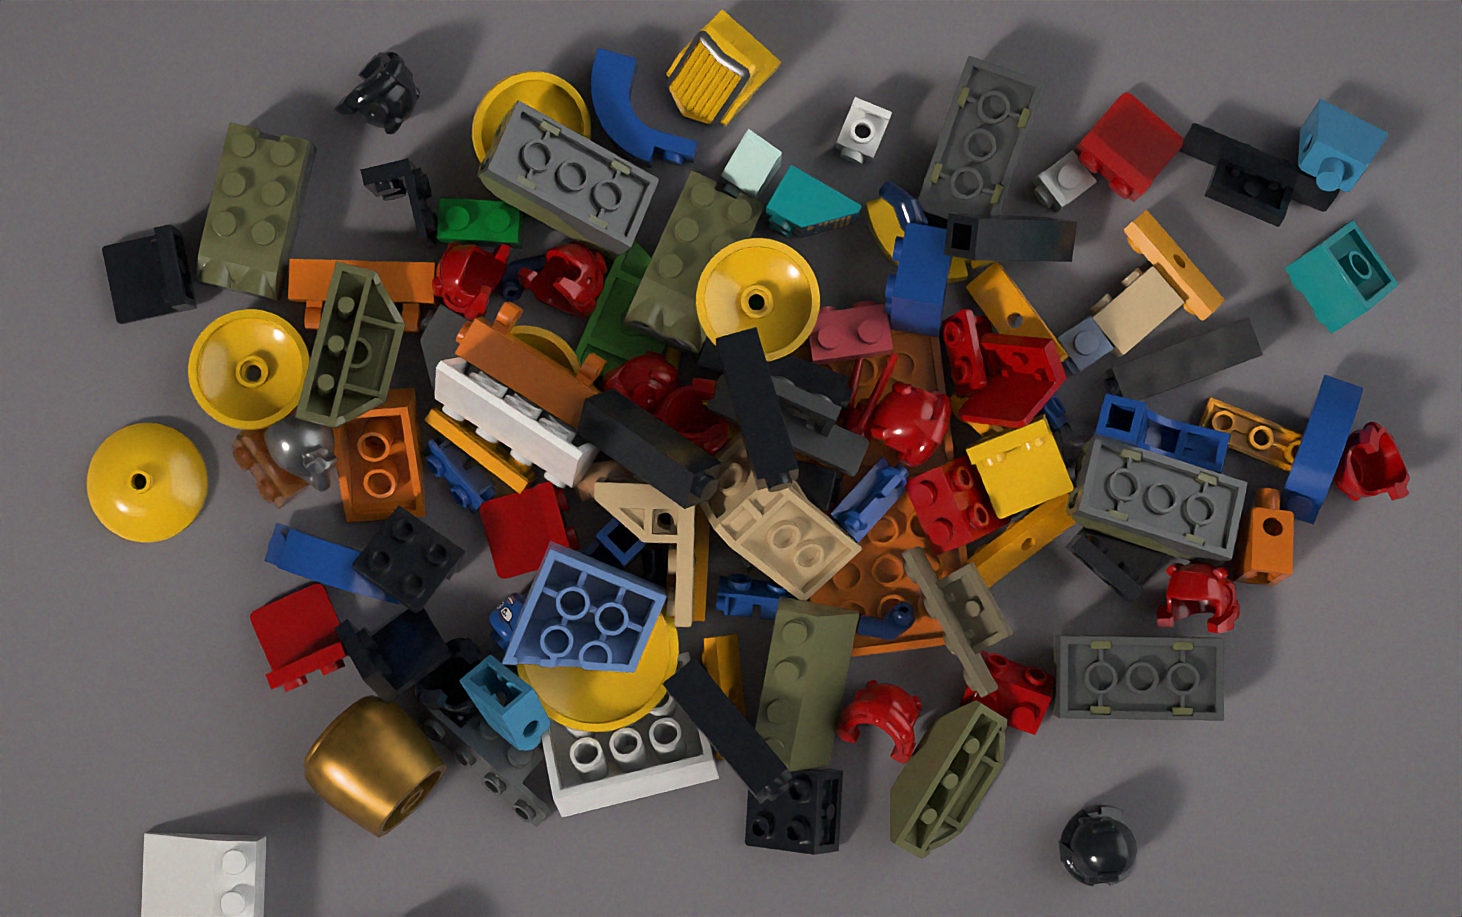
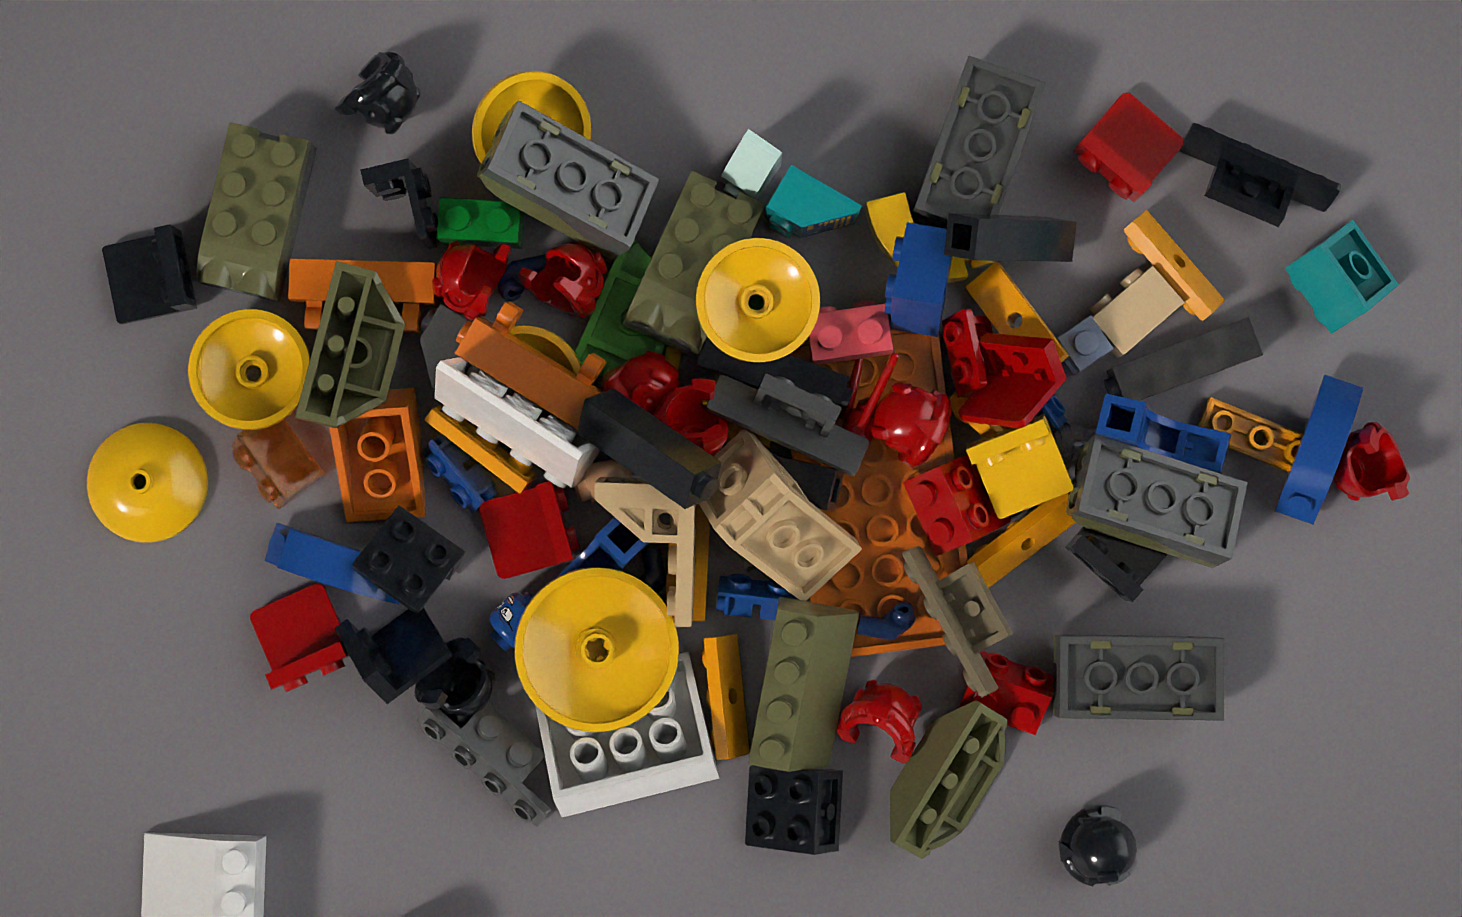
(303, 449): flat silver piece -> none
(373, 765): pearl gold piece -> none
(522, 715): dark azure torso -> none
(584, 615): medium blue wedge -> none
(611, 97): blue arch -> none
(719, 72): yellow piece -> none
(728, 731): black brick -> none
(757, 410): black brick -> none
(870, 498): blue hinge -> none
(871, 116): white brick -> none
(905, 205): dark blue arm -> none
(1062, 182): white bracket -> none
(1197, 590): red helmet -> none
(1264, 556): orange torso -> none
(1337, 146): dark azure torso -> none

